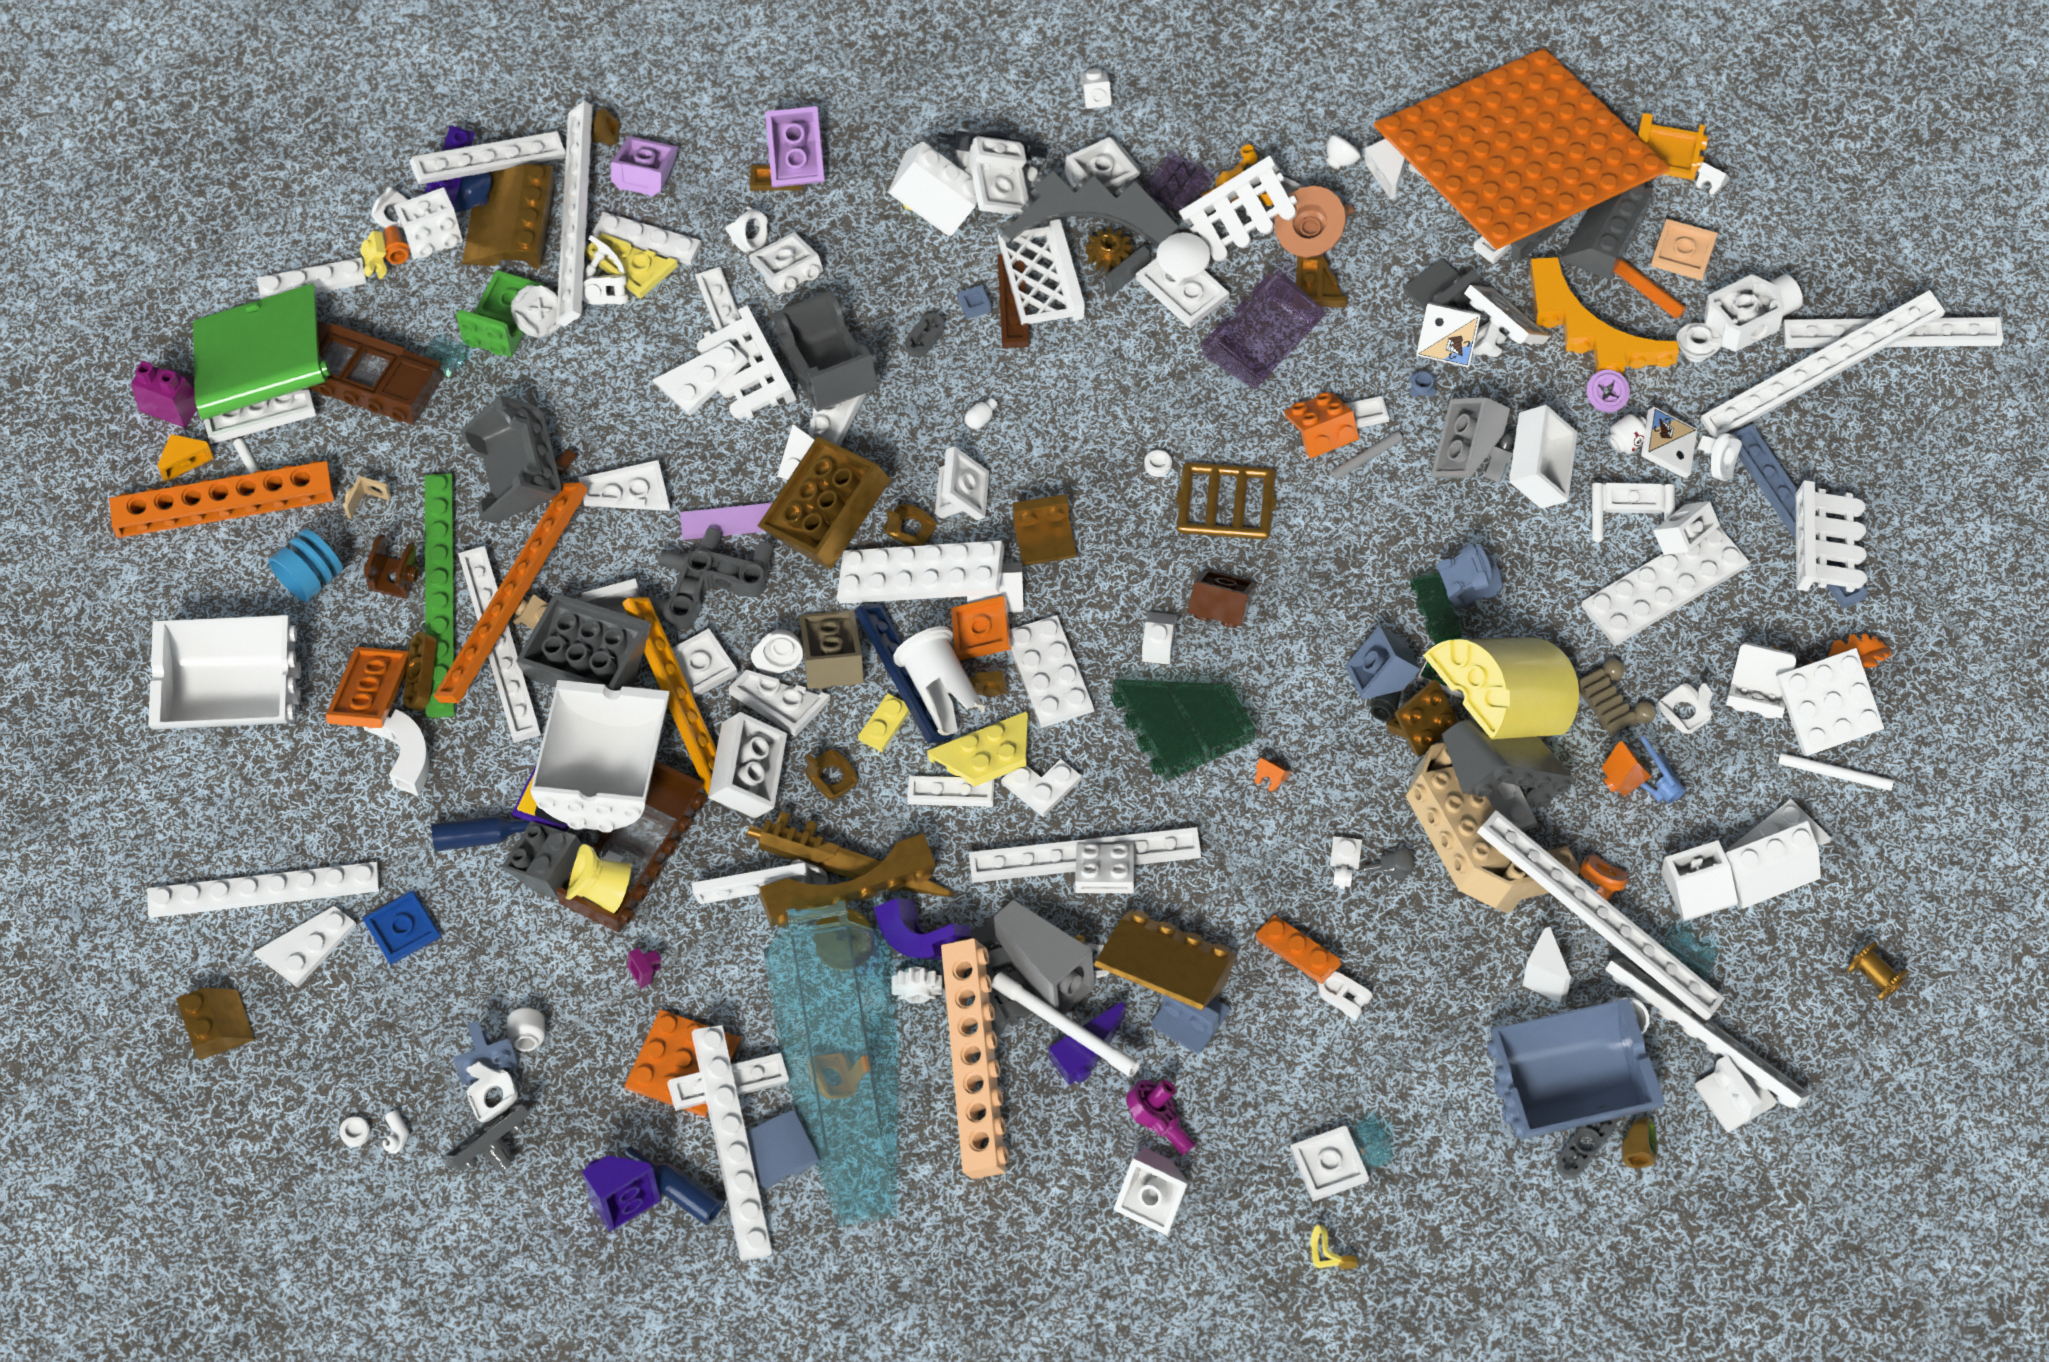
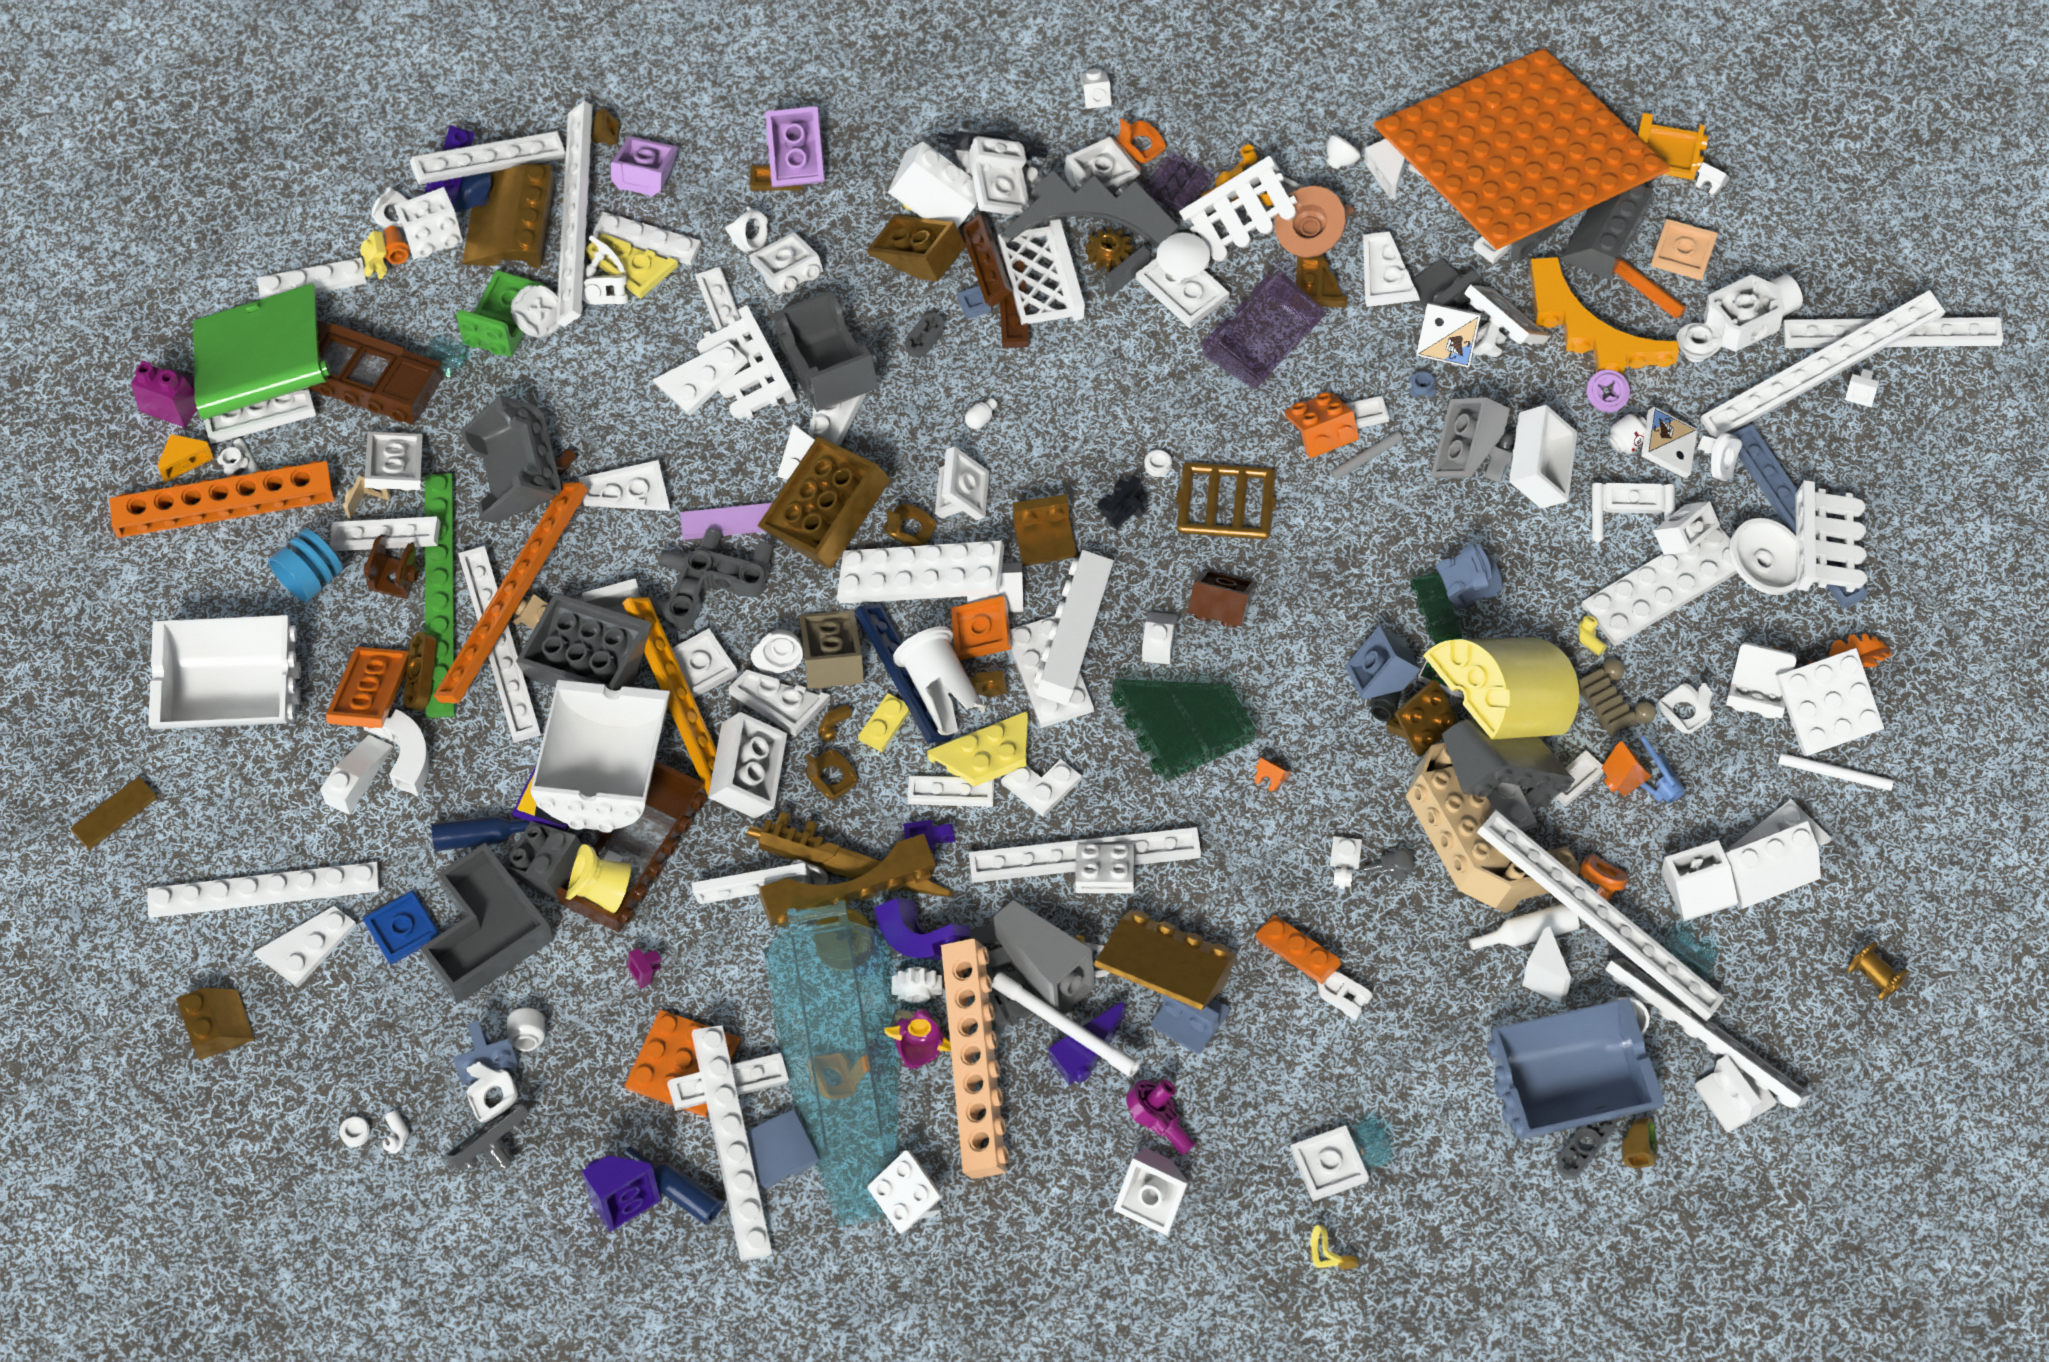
(113, 813): none -> pearl gold tile
(230, 454): none -> white plate
(354, 774): none -> white slope
(393, 461): none -> white plate
(398, 533): none -> white plate
(496, 930): none -> dark grey piece
(826, 727): none -> pearl gold arm
(906, 1192): none -> white bracket
(917, 1037): none -> magenta hair
(918, 246): none -> pearl gold slope
(940, 834): none -> dark purple plate
(986, 260): none -> reddish brown plate
(1074, 627): none -> white brick
(1127, 502): none -> black hips
(1140, 128): none -> orange piece
(1385, 272): none -> white wing
(1529, 927): none -> white piece
(1585, 772): none -> white tile
(1588, 637): none -> light yellow arm
(1765, 555): none -> white dish
(1862, 388): none -> white tile

